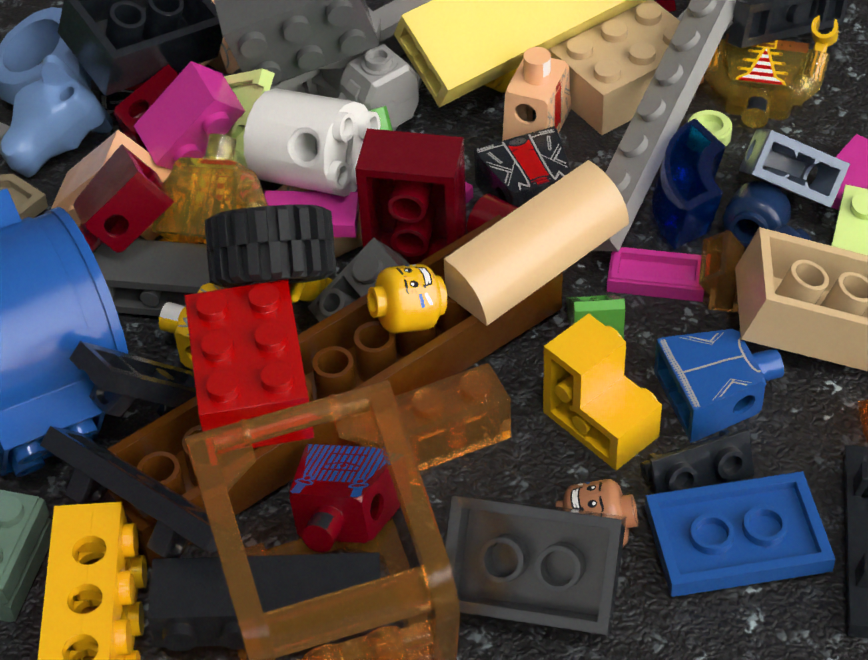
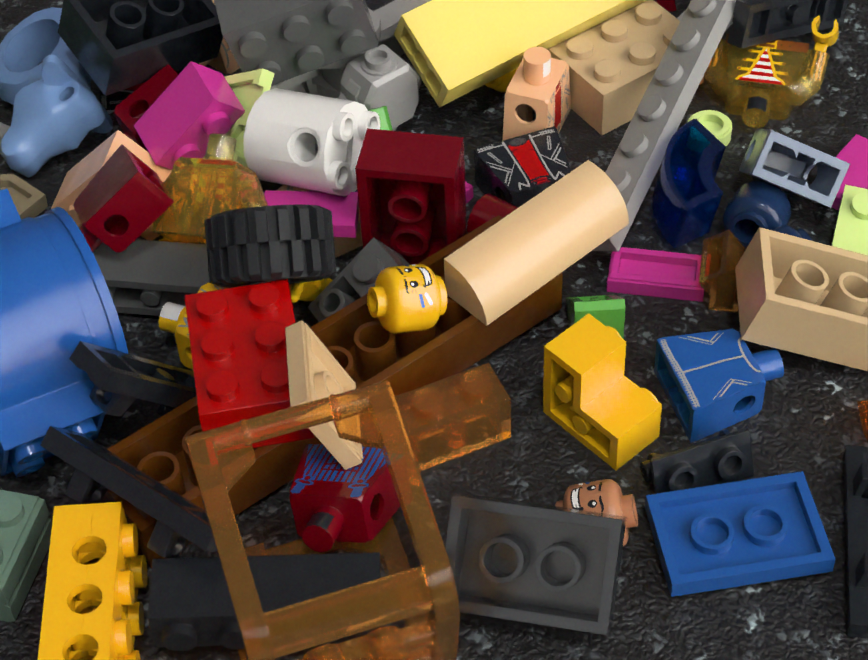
(316, 375): none -> tan tile

